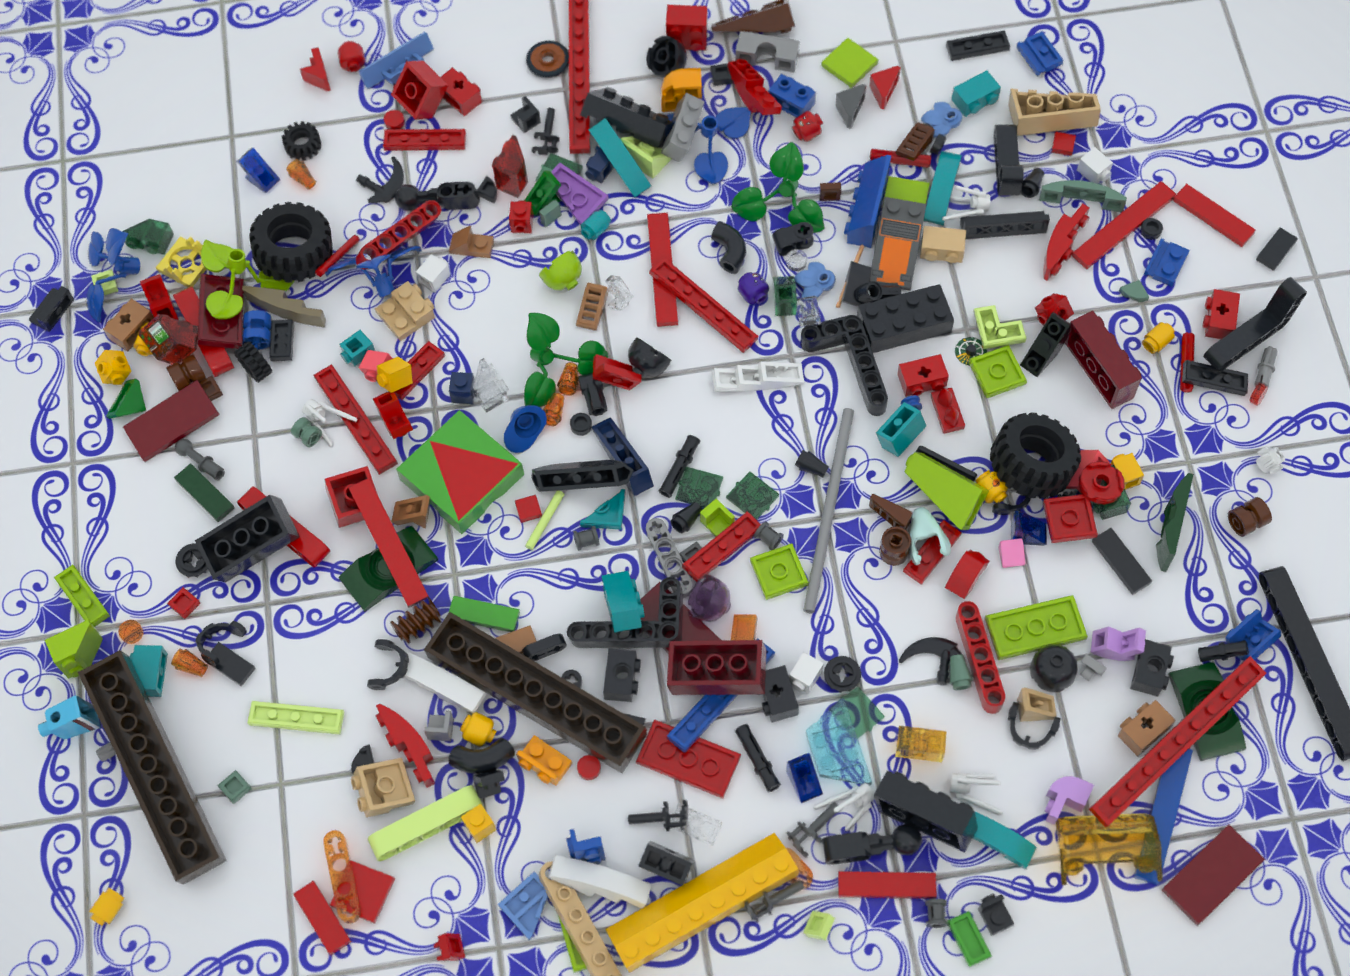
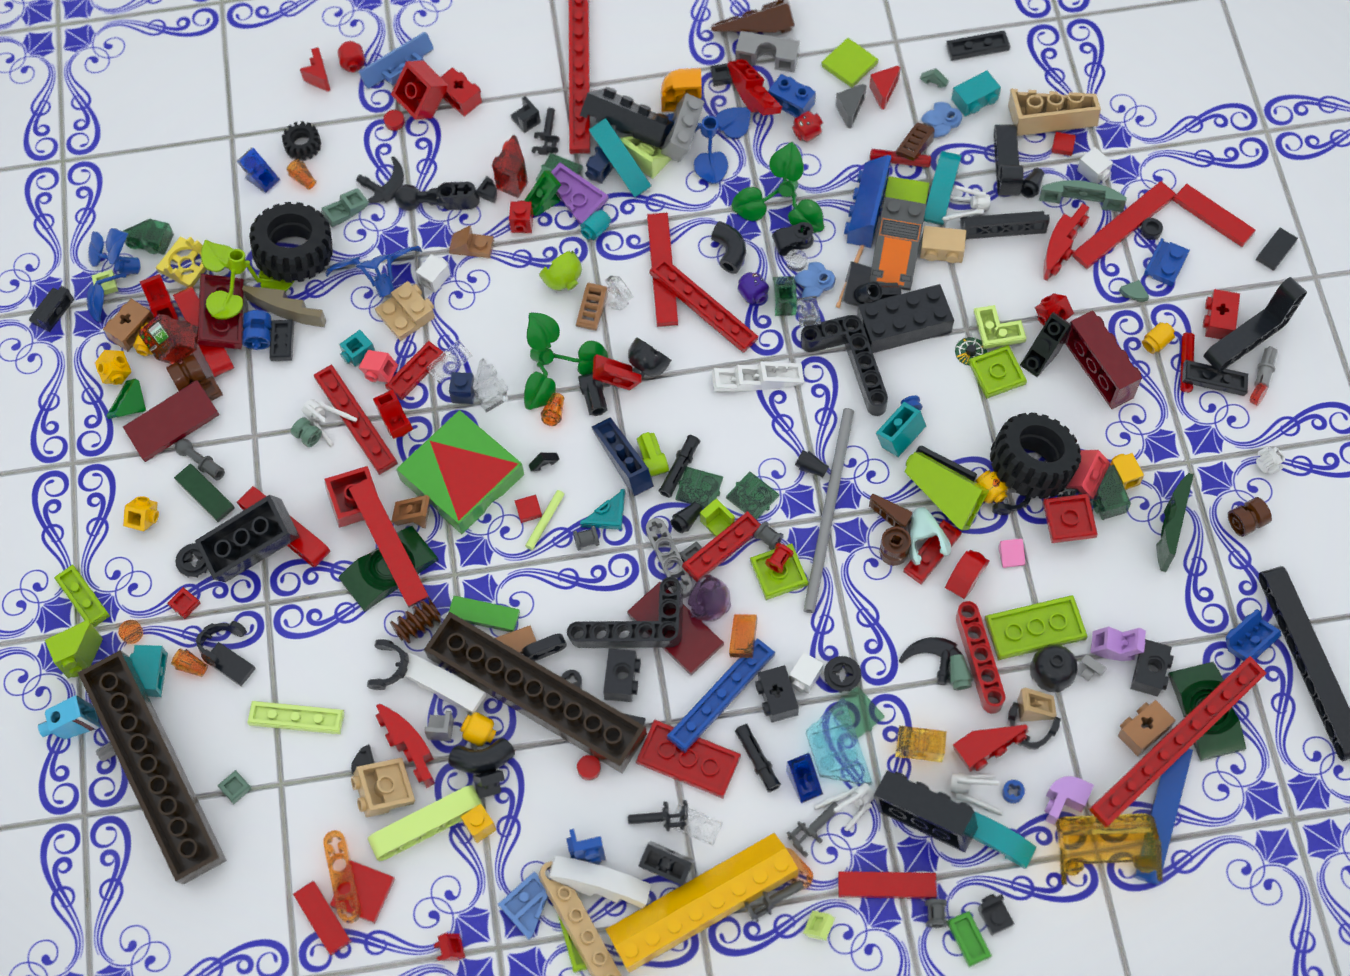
(106, 907): yellow brick -> none
(140, 513): none -> yellow brick
(253, 362): black tyre -> none
(333, 259): red bar -> none
(348, 206): none -> sand green slope
(394, 374): yellow brick -> none
(403, 227): red beam -> none
(424, 139): red tile -> none
(449, 361): none -> clear plate
(524, 428): blue piece -> none
(543, 459): none -> black tile
(544, 760): light orange bracket -> none
(547, 69): wheel -> none
(550, 213): sand green tile -> none
(568, 380): clear orange cone -> none
(581, 424): black tile -> none
(581, 475): black brick -> none
(622, 601): teal brick -> none
(652, 454): none -> lime piece
(666, 56): black cylinder -> none
(688, 25): red brick -> none
(716, 667): dark red brick -> none
(779, 558): none -> red bush
(830, 191): reddish brown tile -> none
(861, 846): black beam -> none
(923, 375): red brick -> none
(934, 76): none -> sand green tile
(938, 144): black tile -> none
(947, 410): red tile -> none
(984, 744): none -> red slope
(1012, 798): none -> blue bush
(1028, 528): clear blue slope -> none
(1039, 53): blue plate -> none
(1096, 492): red tile -> none
(1121, 561): black tile -> none
(1213, 874): dark red tile -> none
(1223, 651): black pin -> none

